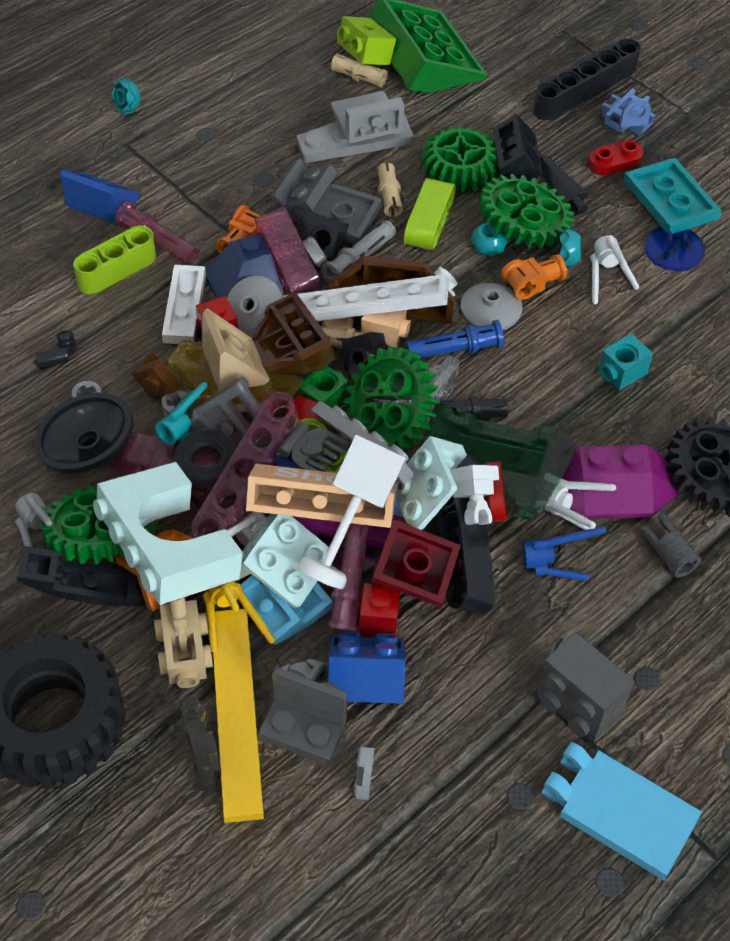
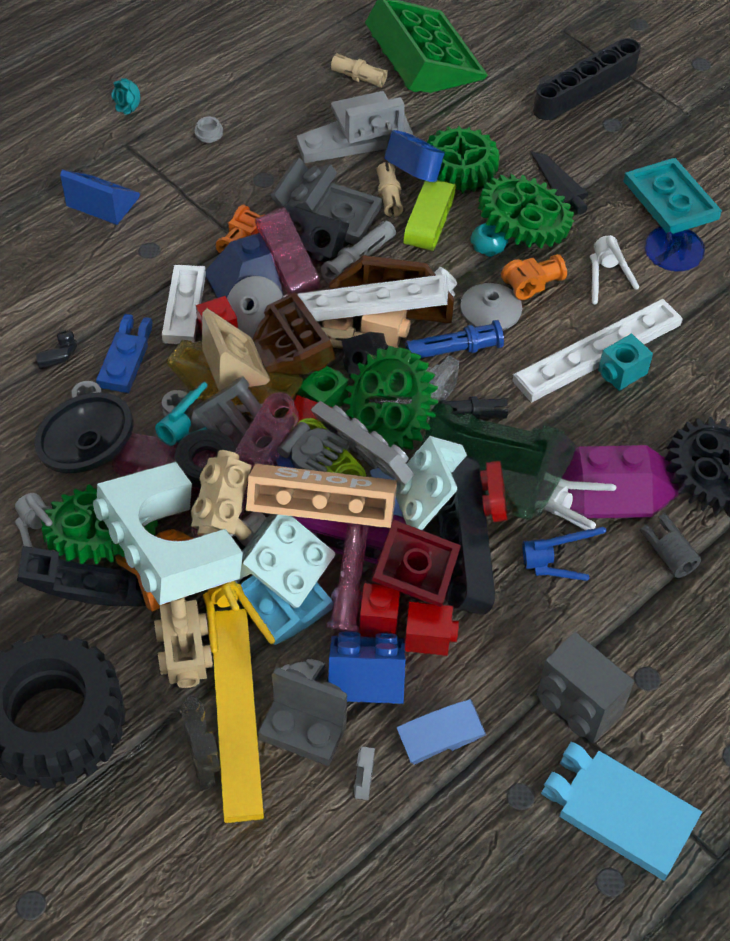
(114, 260): lime beam -> none
(124, 355): none -> blue hinge
(155, 376): reddish brown bracket -> none
(162, 237): clear pink pin -> none
(208, 129): none -> light grey plate
(222, 496): none -> tan brick
(315, 251): light grey tile -> none
(366, 40): lime brick -> none
(368, 475): white piece -> none
(414, 155): none -> blue beam
(430, 629): none -> red brick
(441, 731): none -> medium blue slope
(475, 483): white piece -> none
(517, 149): black brick -> none
(570, 247): teal plate -> none
(585, 354): none -> white tile
(615, 157): red plate -> none
(622, 116): medium blue piece -> none

